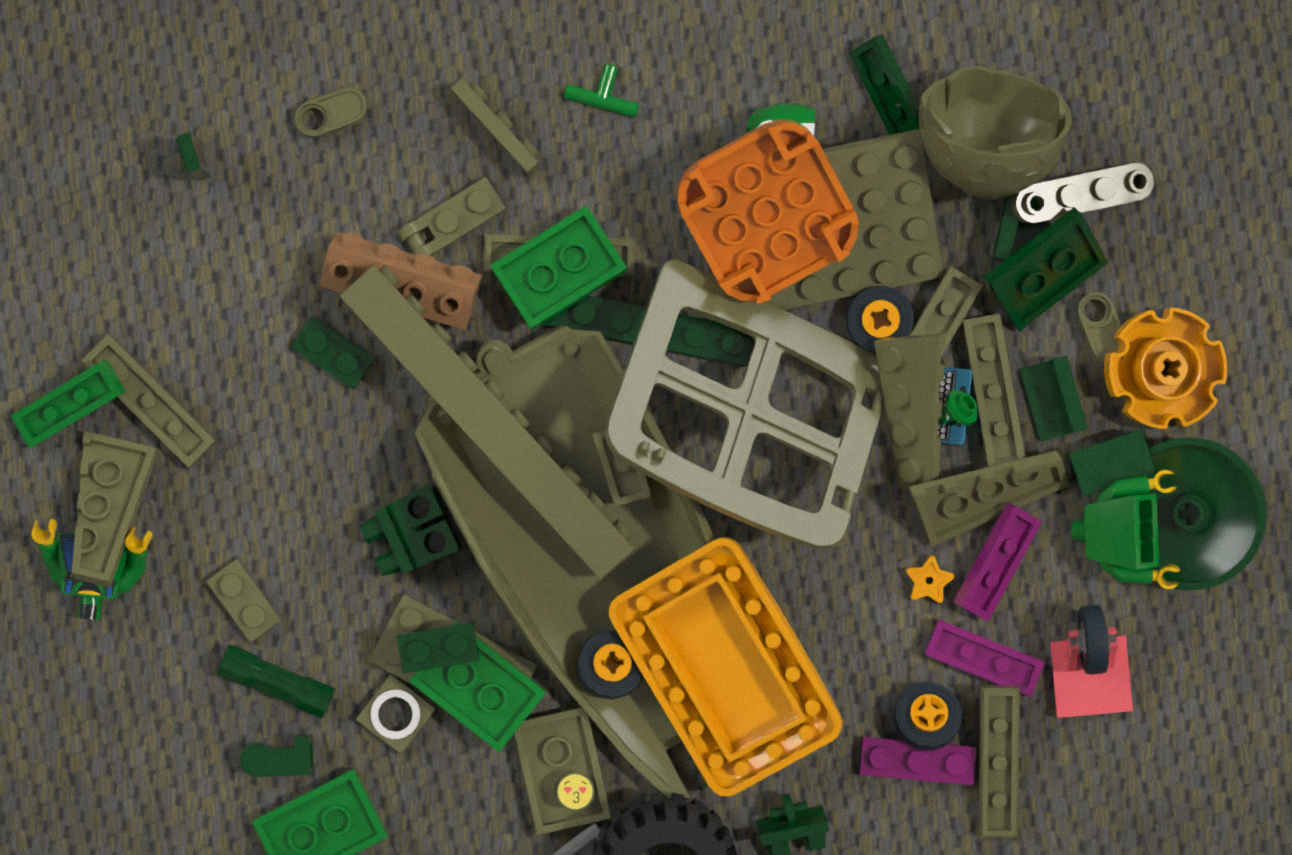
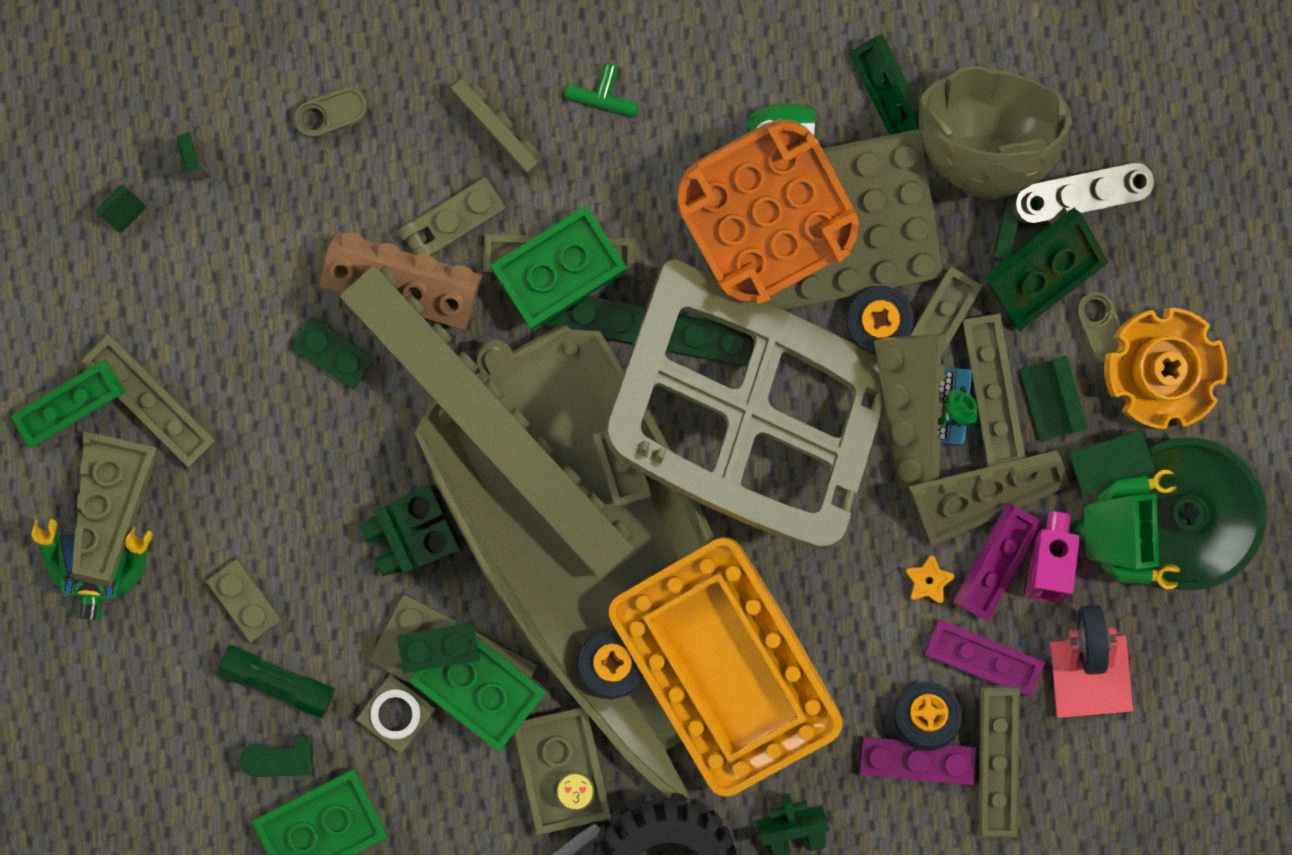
(121, 208): none -> dark green slope
(1051, 576): none -> dark pink torso

